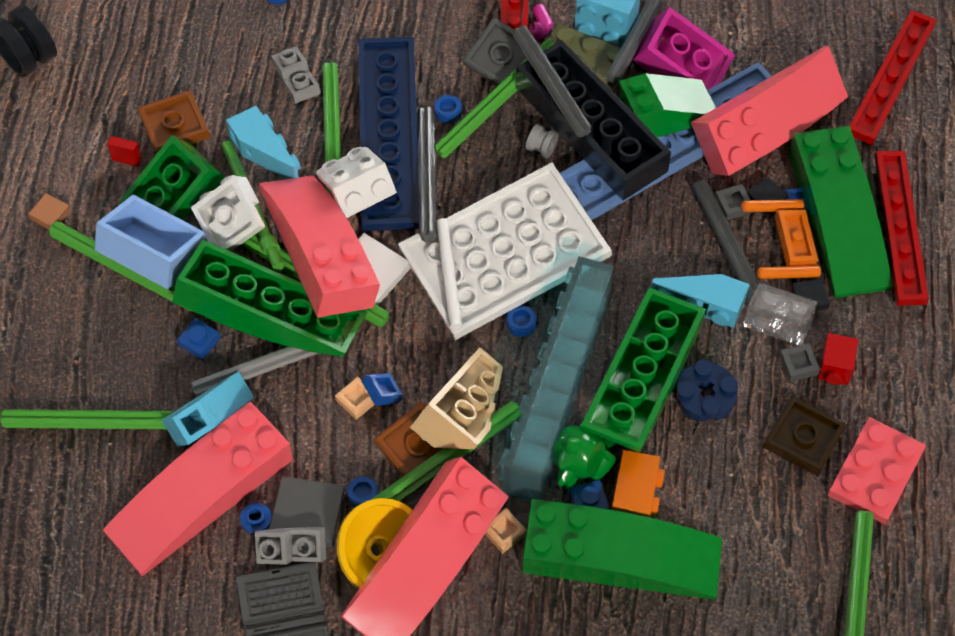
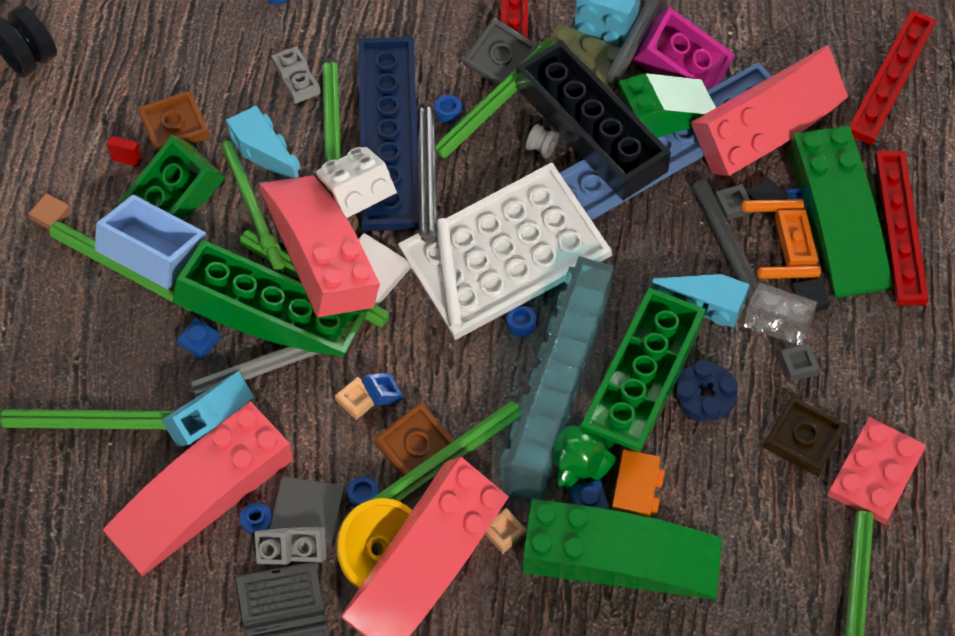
(229, 213): white plate -> none
(463, 407): tan wedge -> none
(543, 22): dark pink arm -> none
(552, 81): dark grey axle -> none
(838, 359): red brick -> none

